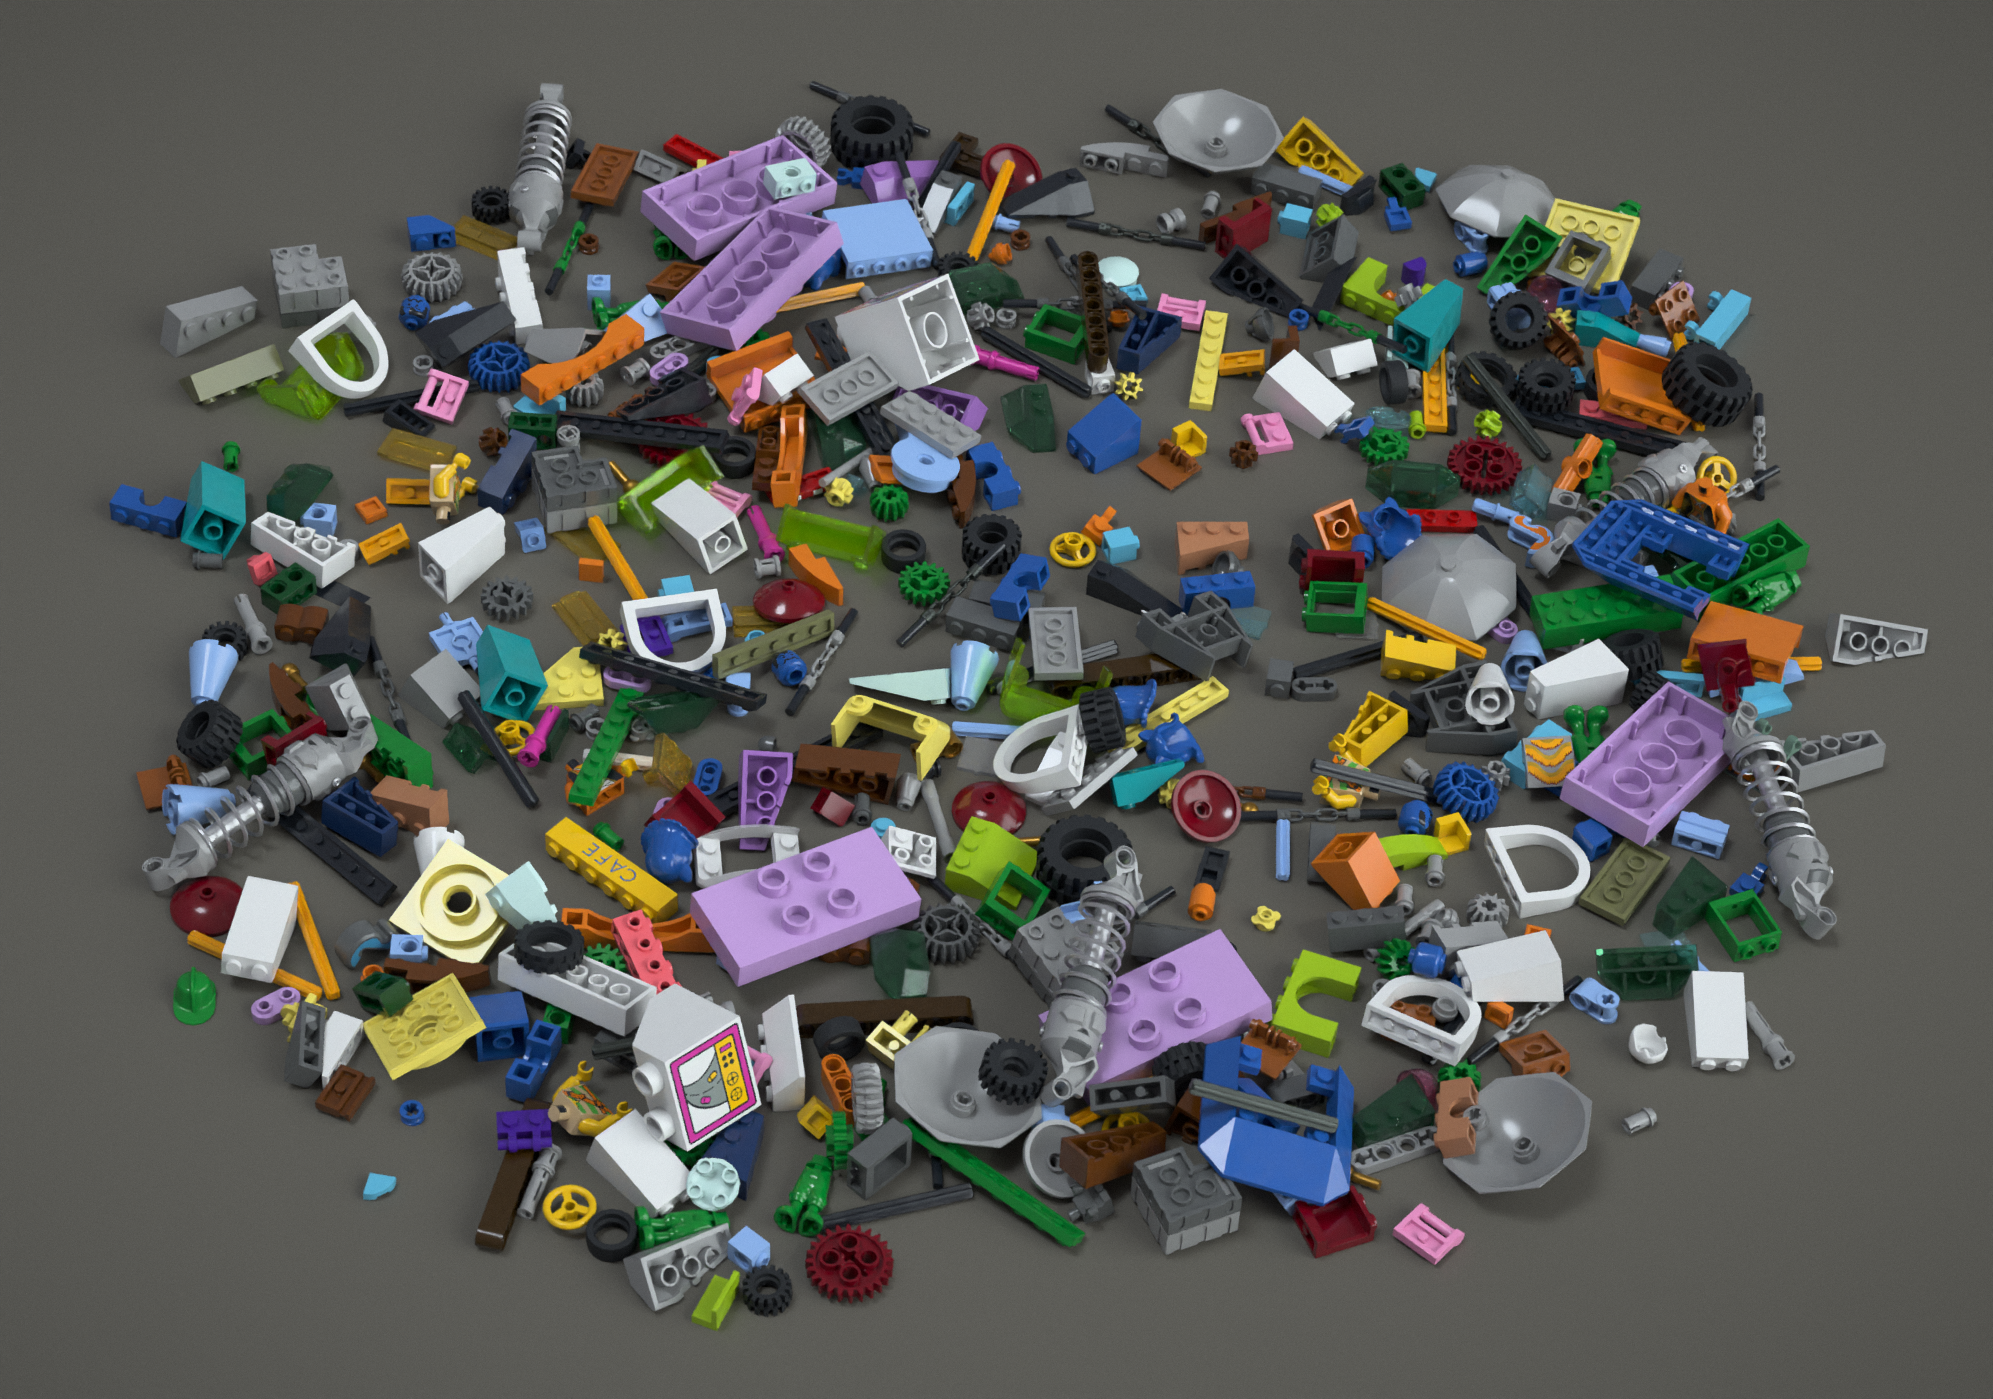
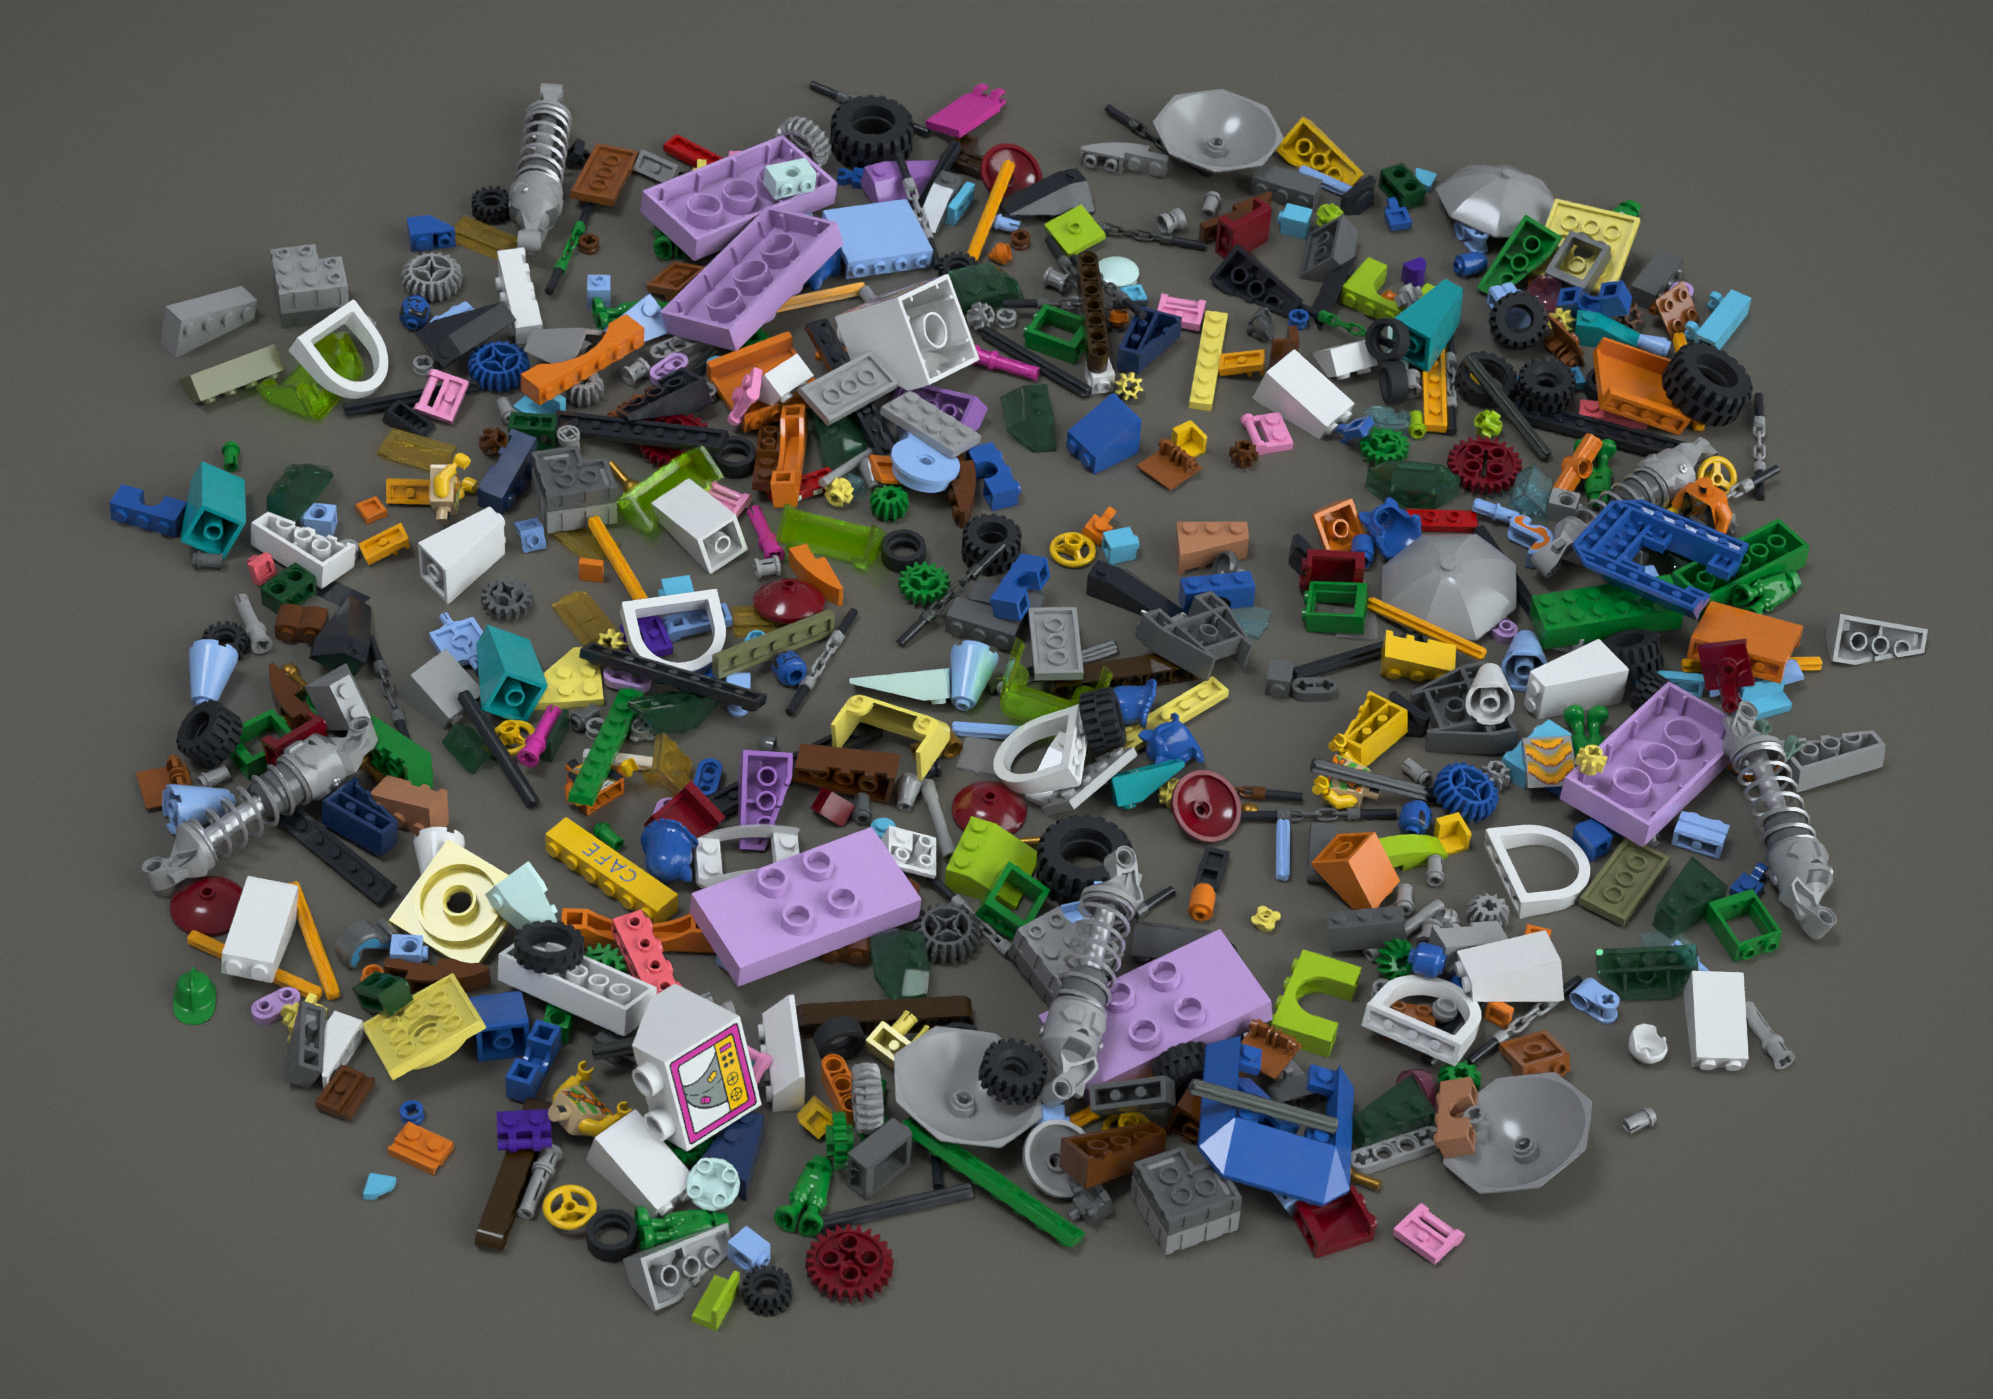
(420, 1148): none -> orange plate
(967, 112): none -> dark pink tile
(1056, 279): none -> light grey bush
(1075, 231): none -> lime plate
(1373, 334): none -> black tyre
(1591, 760): none -> light yellow gear

